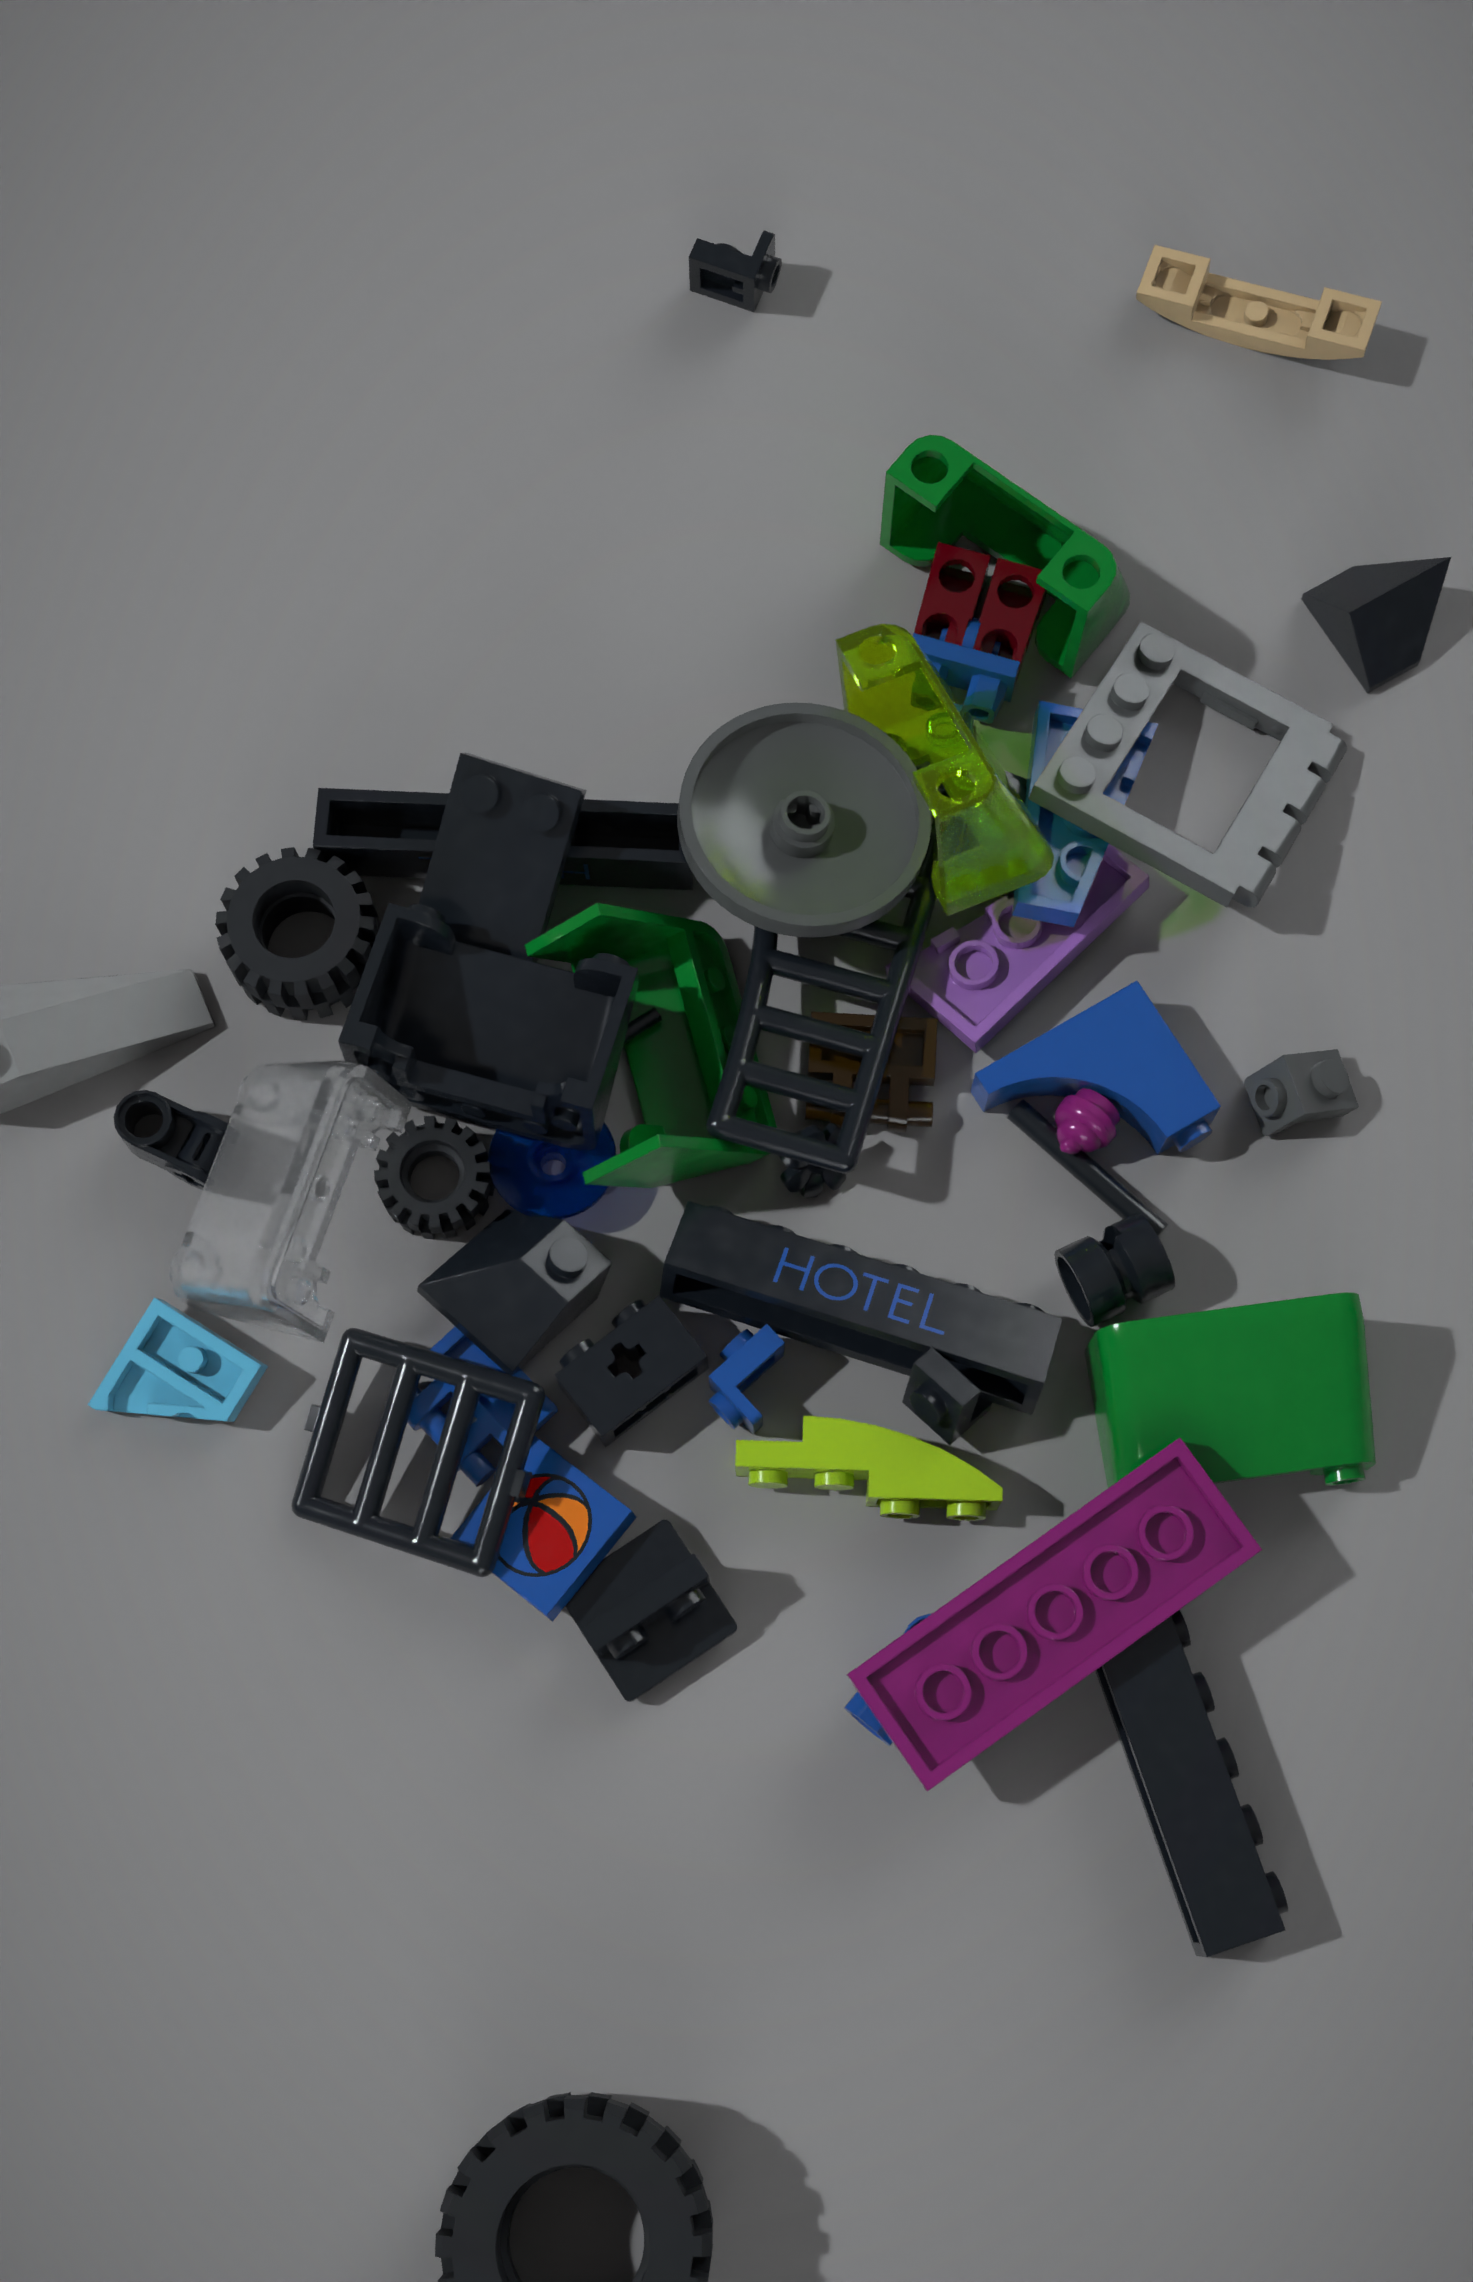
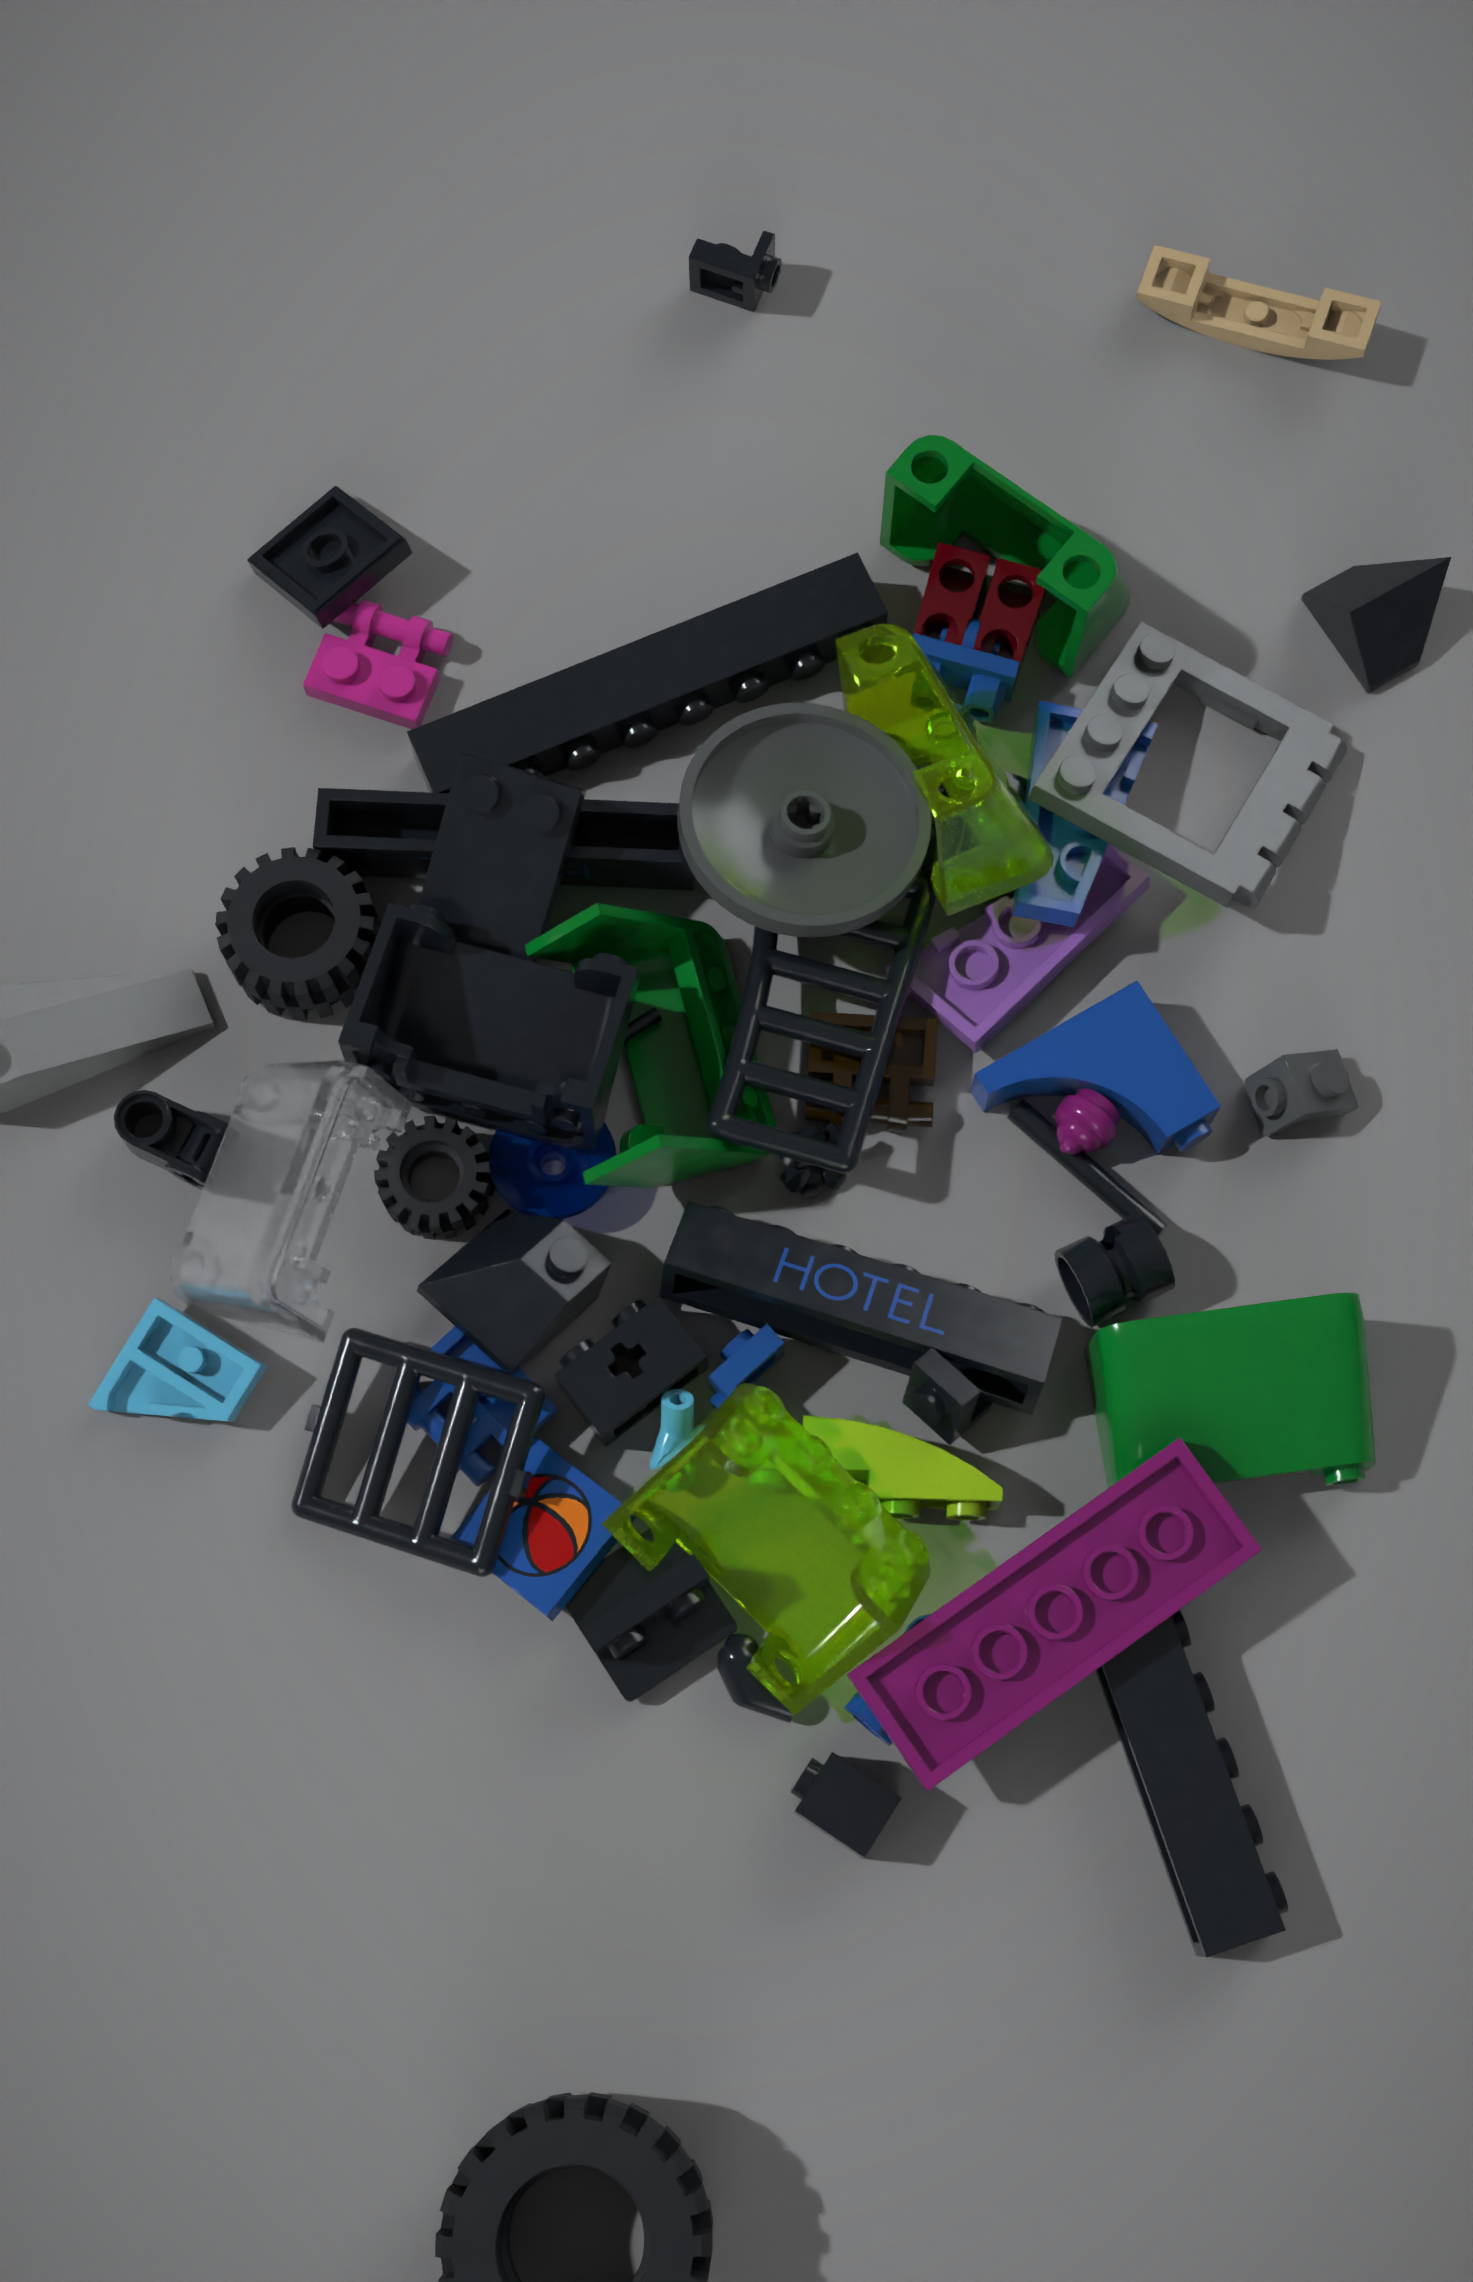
(329, 556): none -> black plate
(373, 680): none -> dark pink plate
(658, 679): none -> black brick
(676, 1423): none -> medium azure arm
(741, 1683): none -> black arm
(783, 1538): none -> clear neon green windscreen
(844, 1803): none -> black brick

